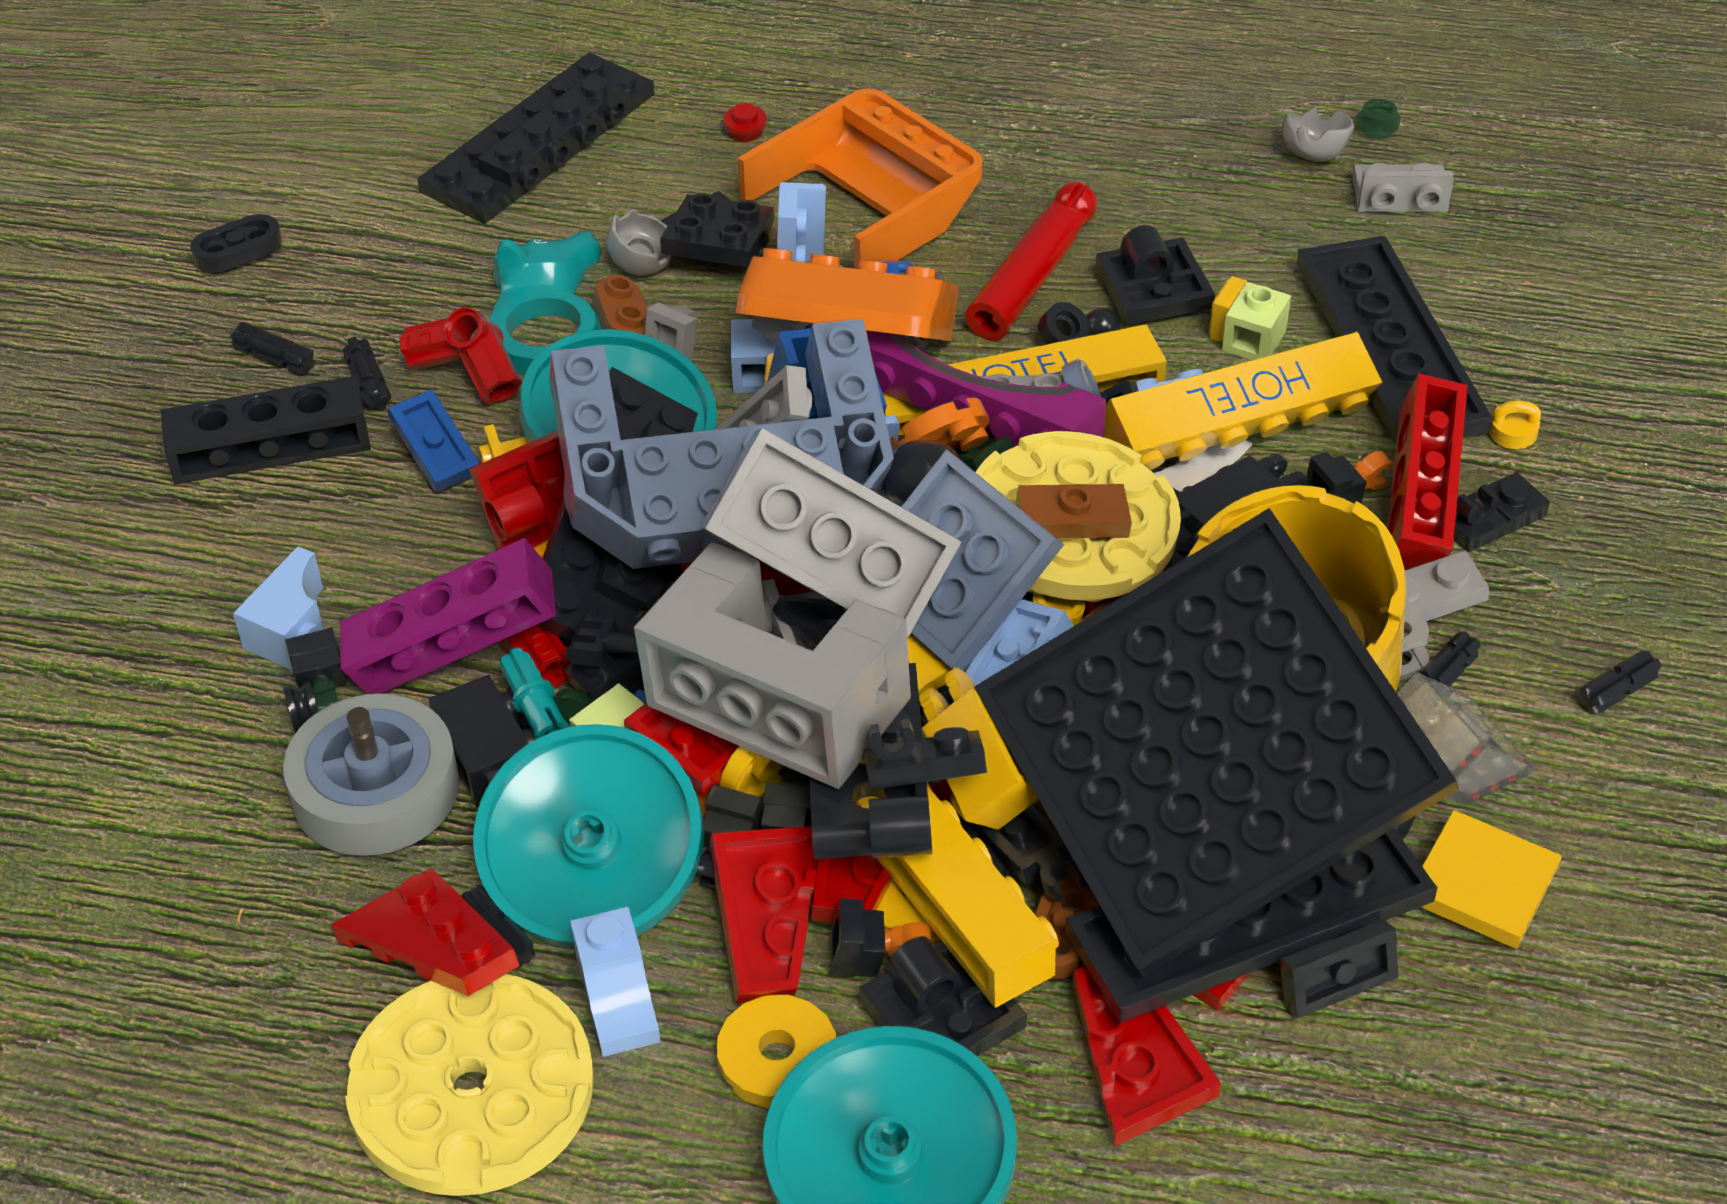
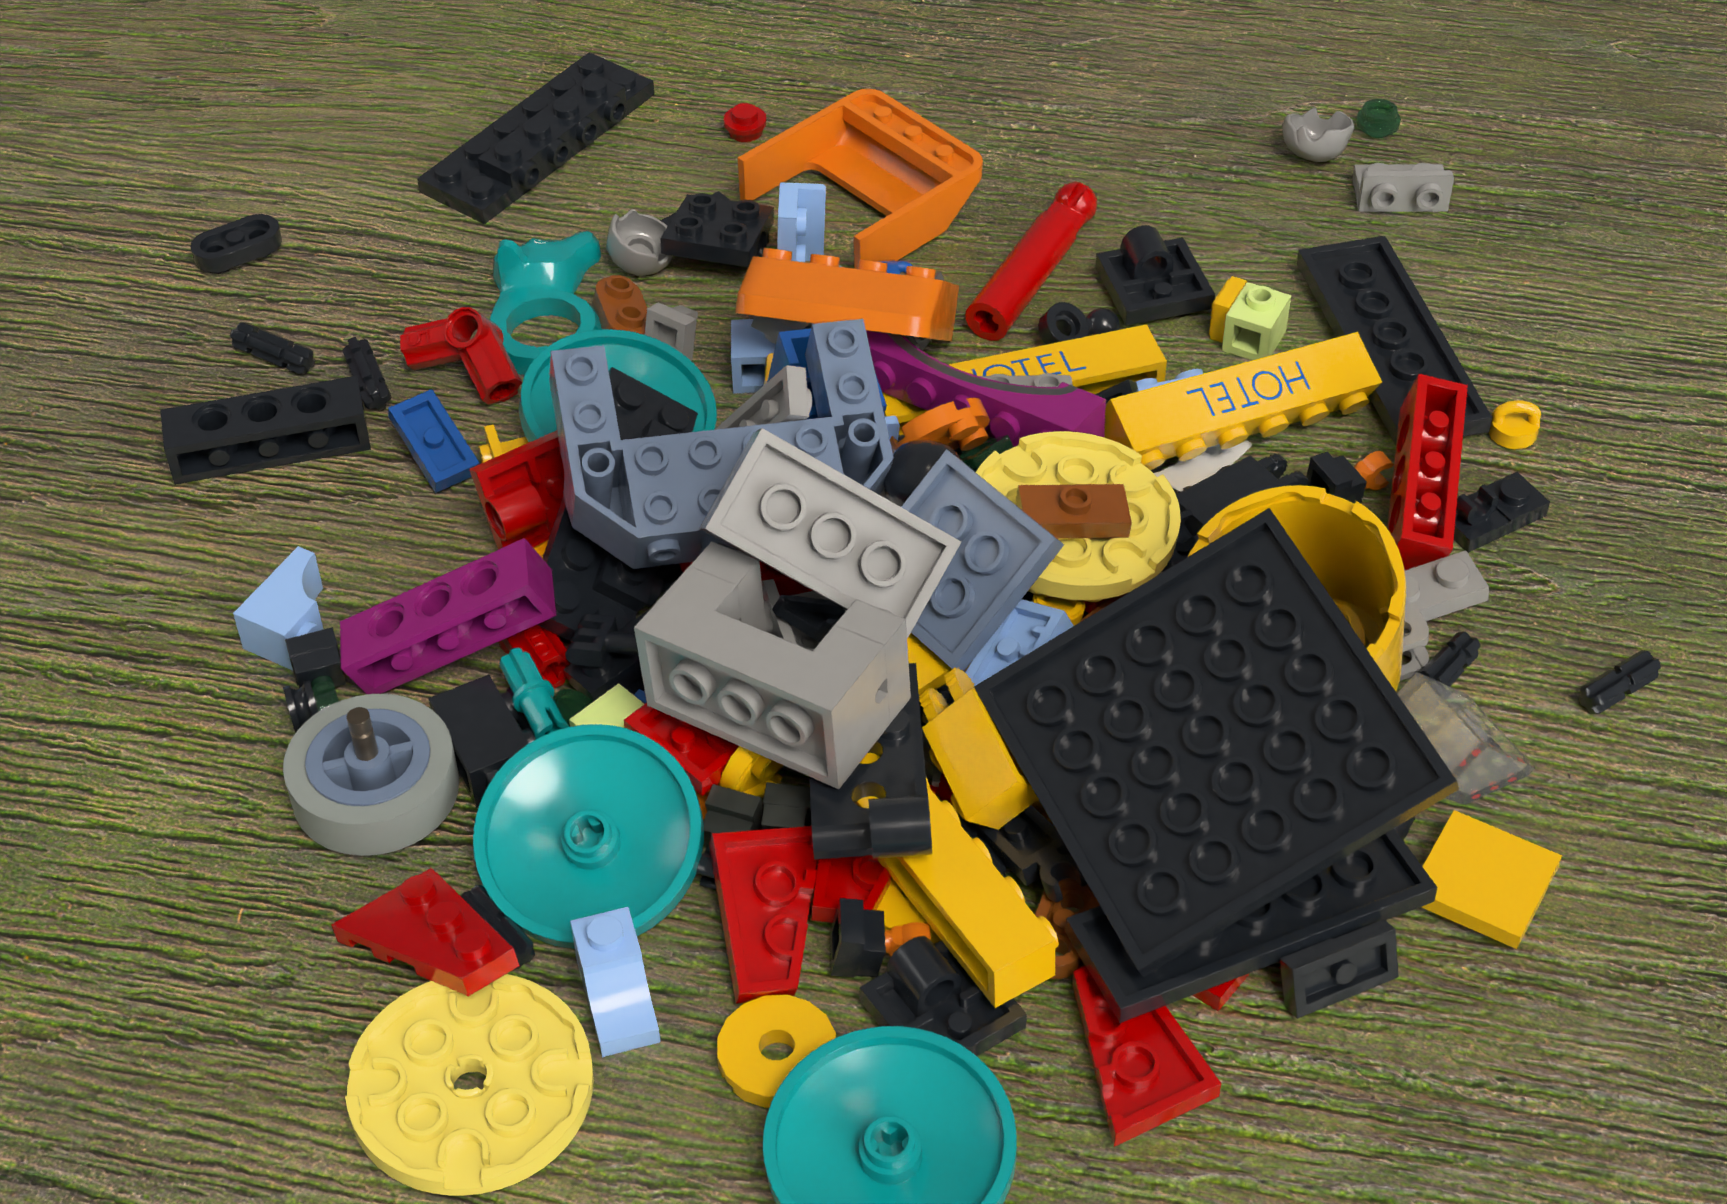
(946, 755): black plate -> none
(1079, 375): sand blue tile -> none

